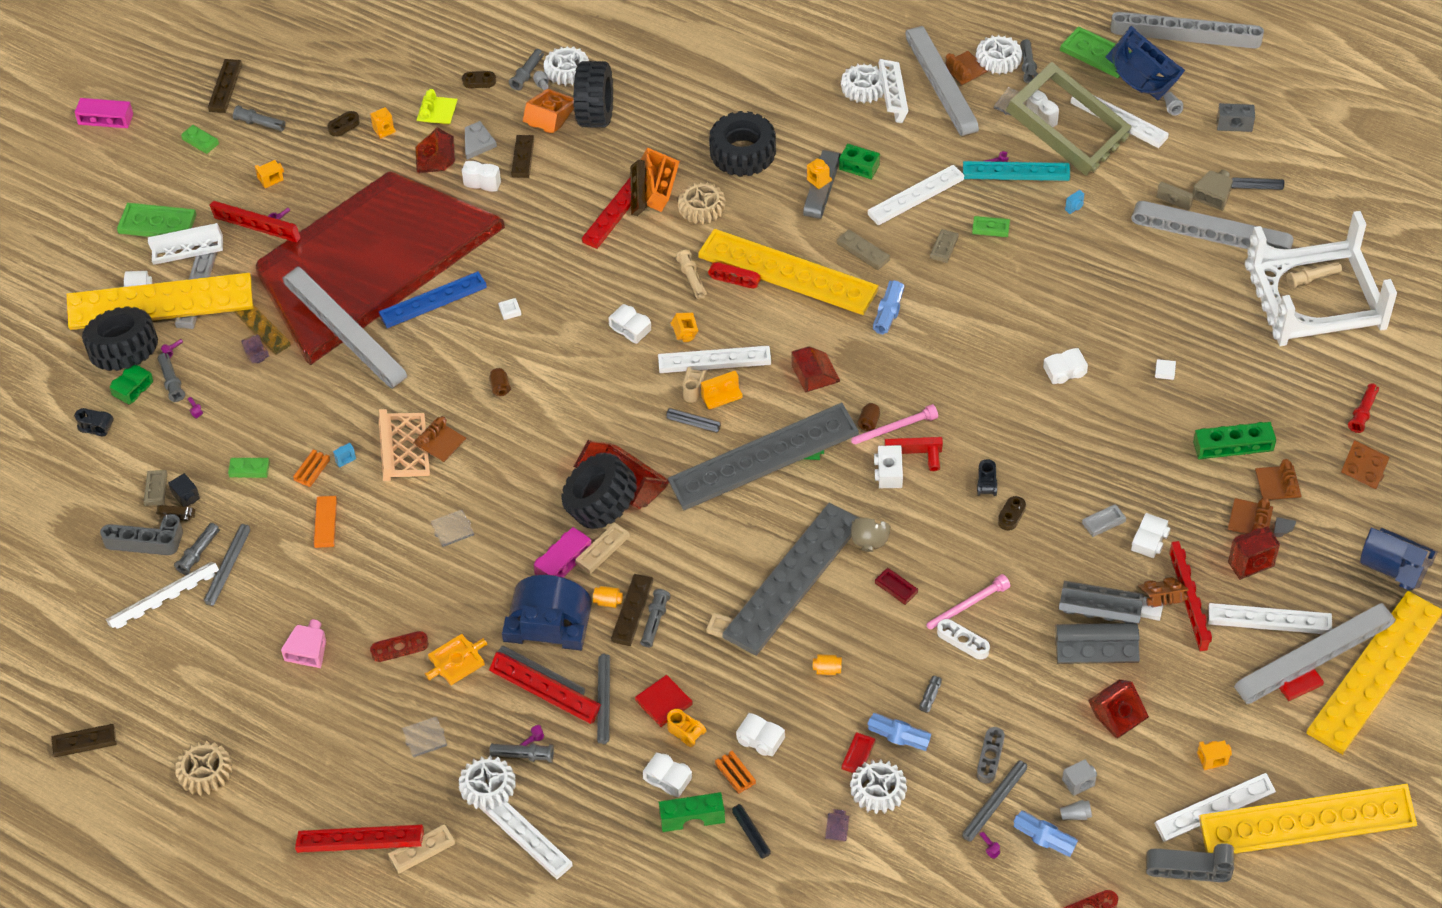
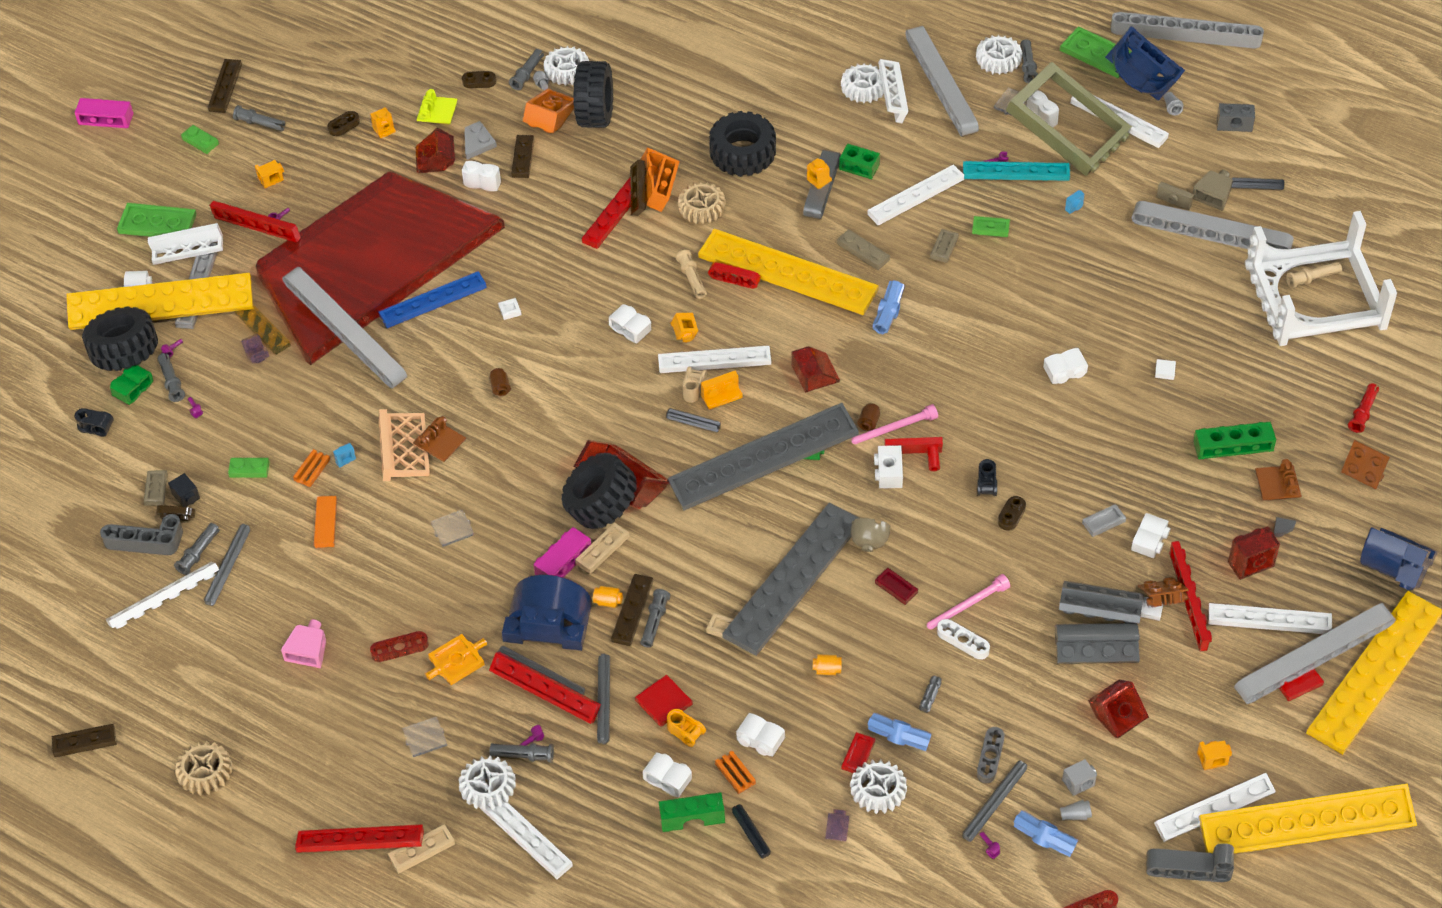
(964, 67): dark orange hinge -> none
(1250, 515): dark orange hinge -> none

